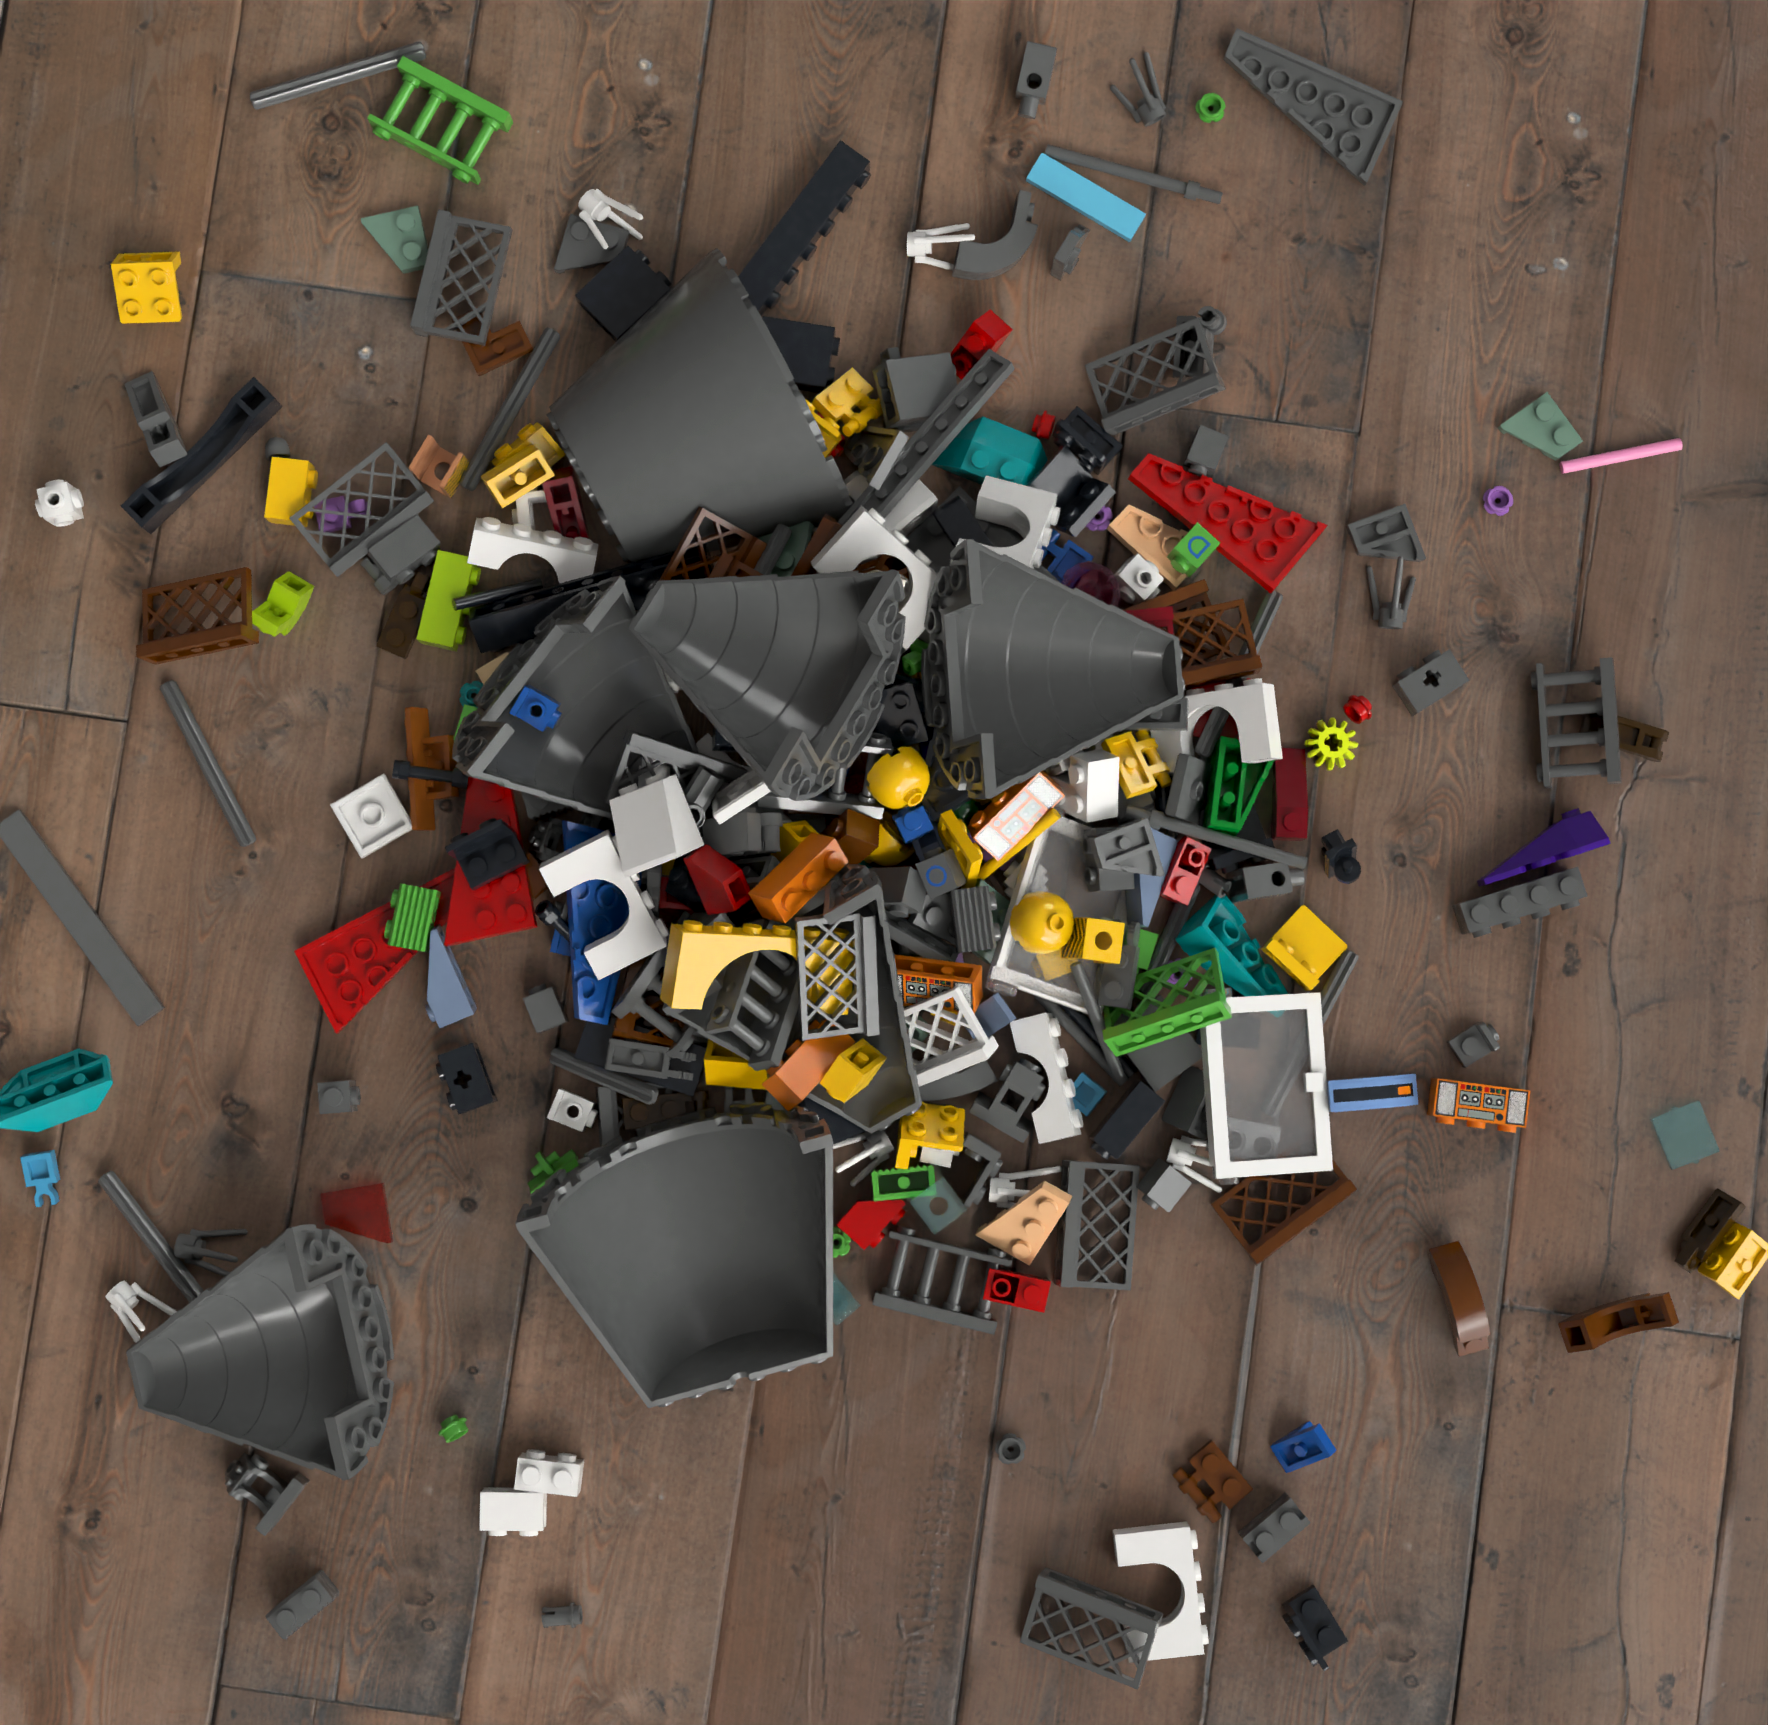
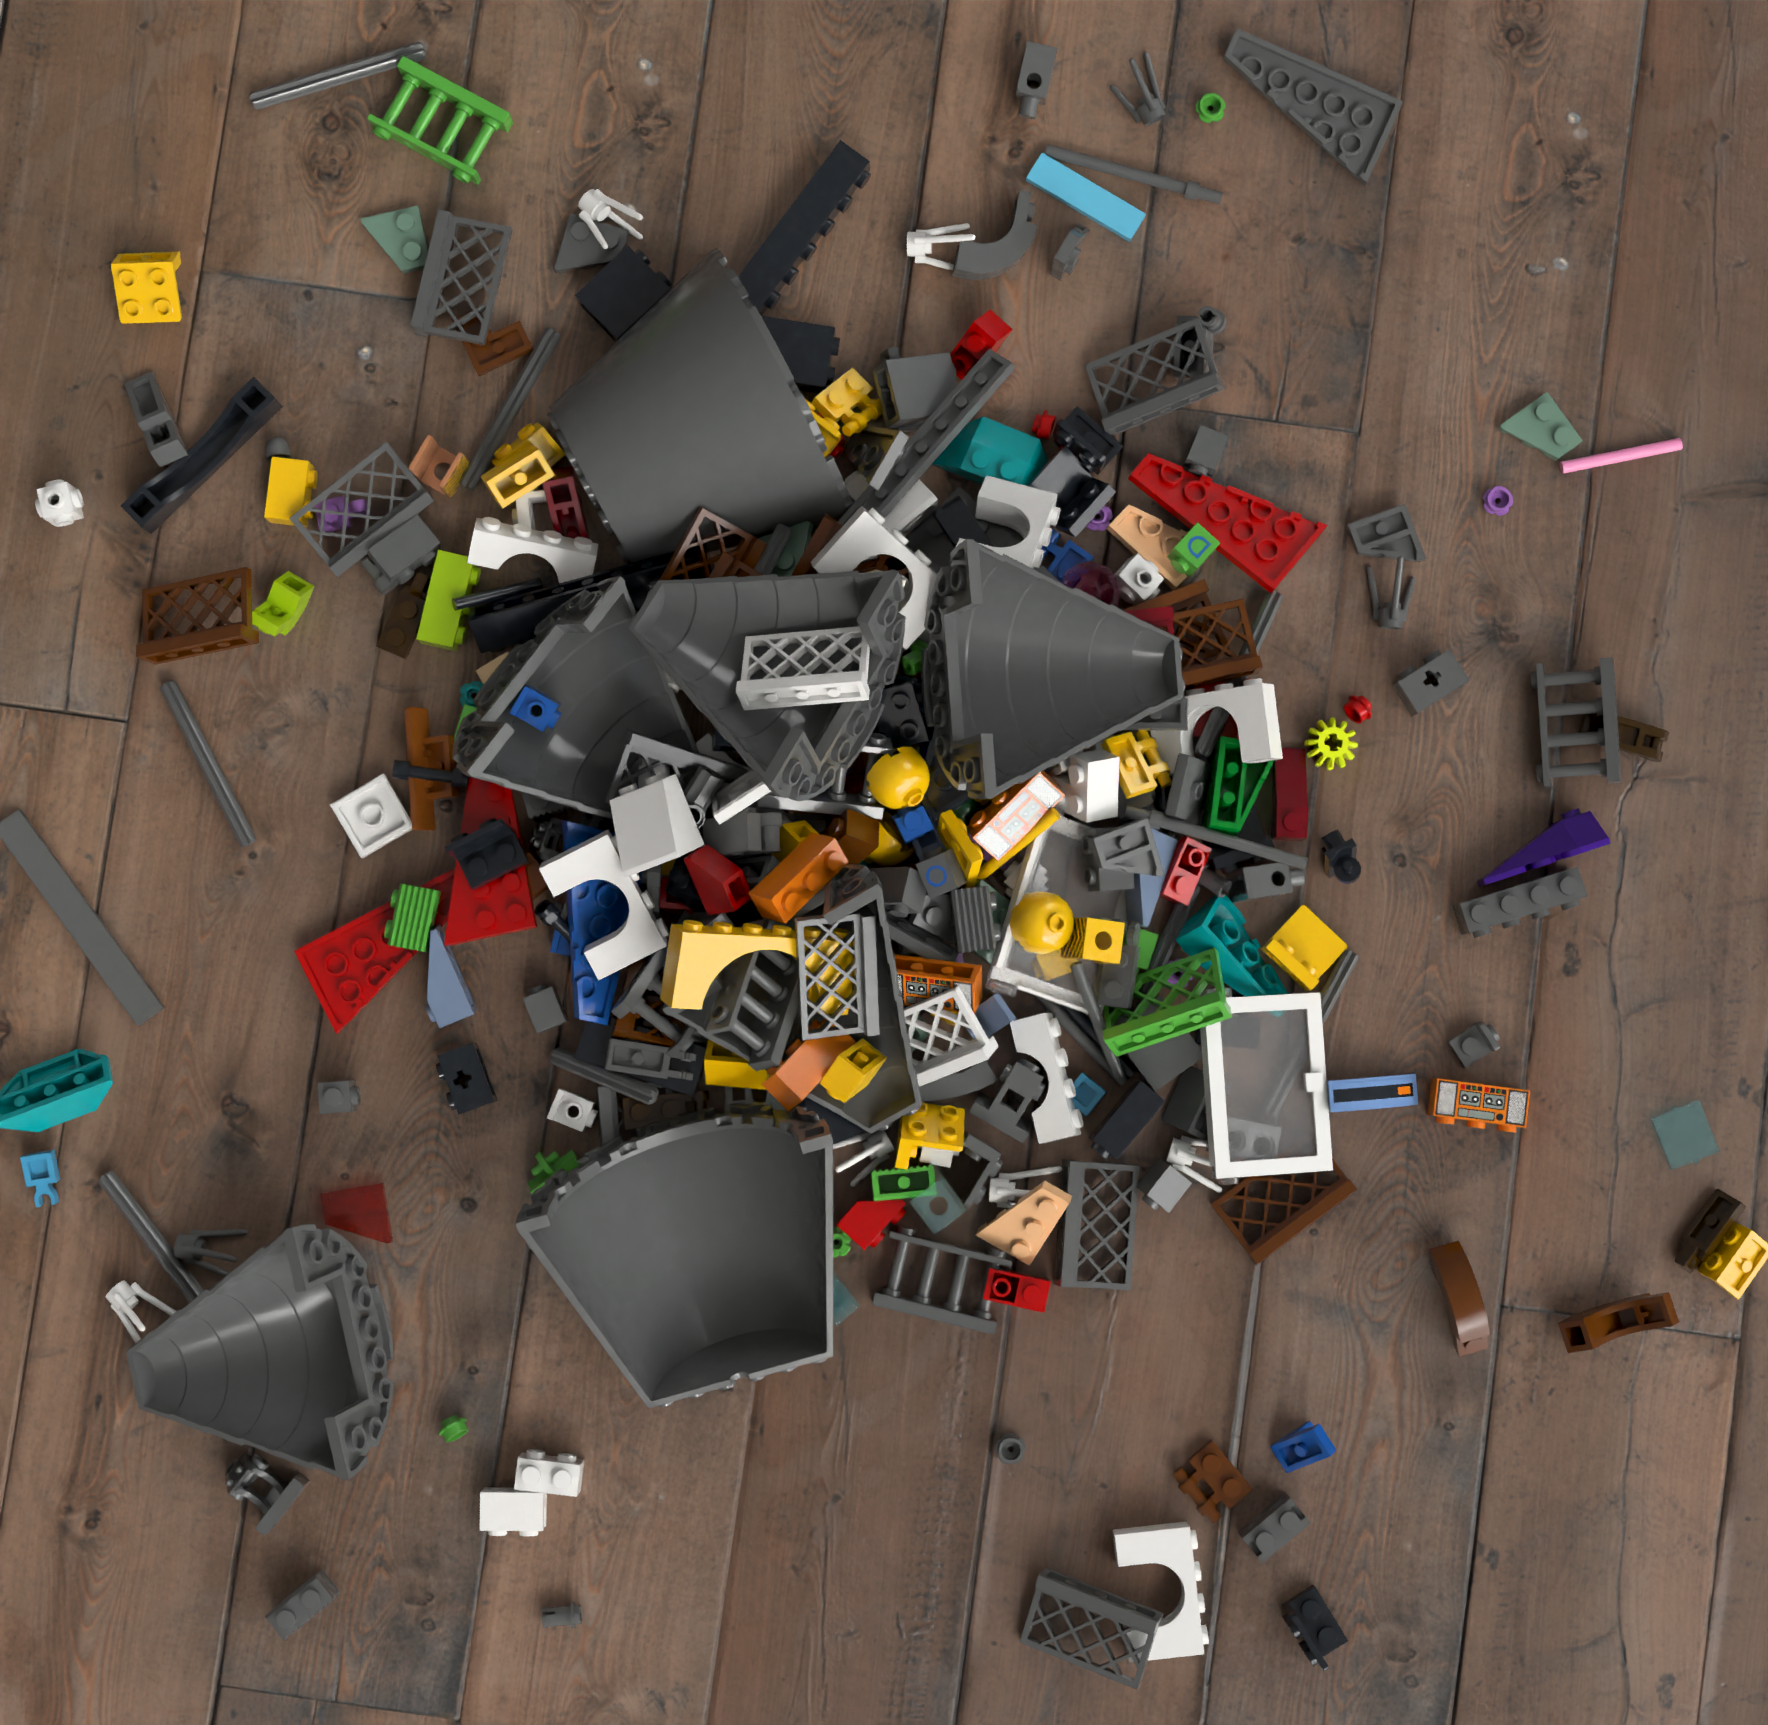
(804, 687): none -> white fence

